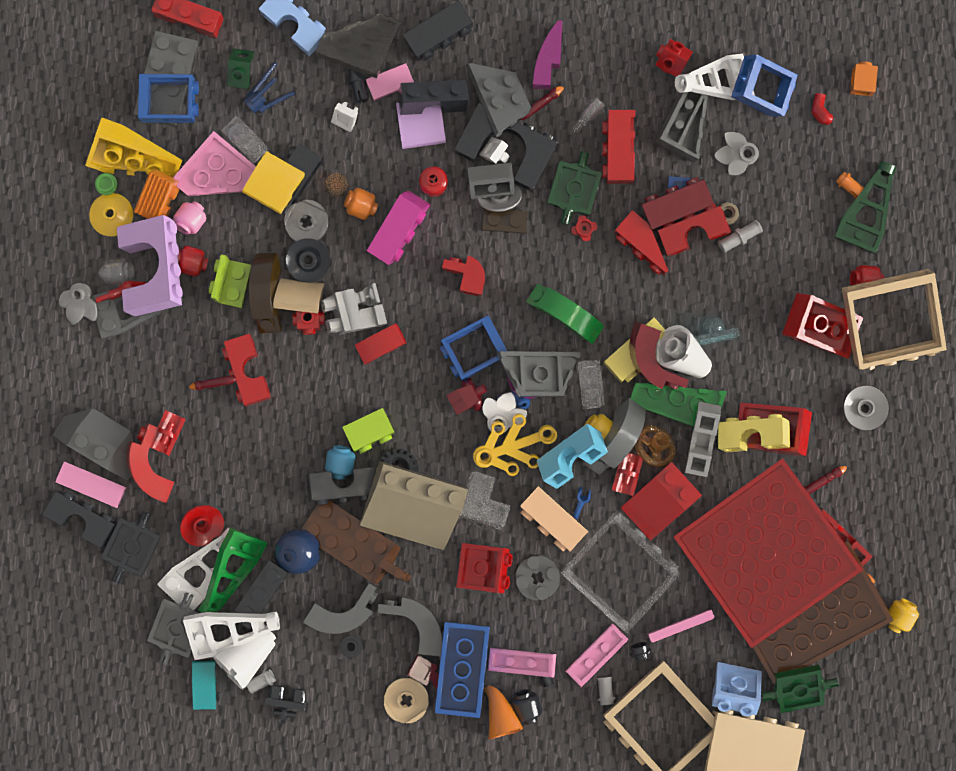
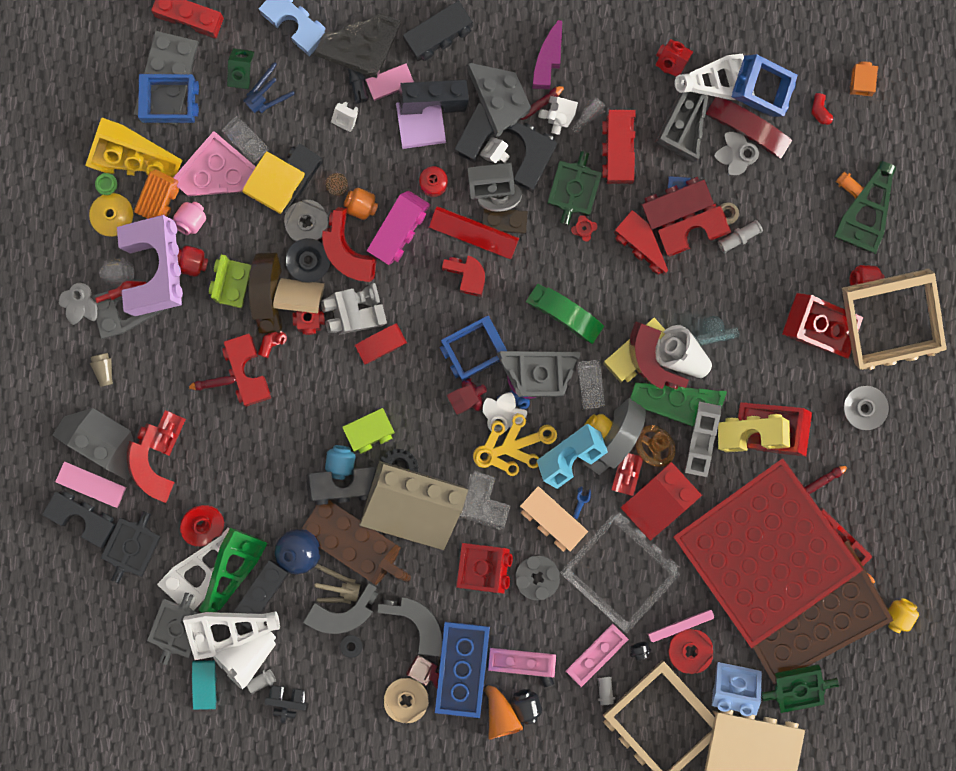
(102, 368): none -> dark tan cone
(270, 340): none -> red arm
(341, 255): none -> red arch
(348, 592): none -> dark tan plant
(474, 232): none -> red tile
(560, 114): none -> white piece
(703, 651): none -> red plate
(749, 125): none -> dark red slope

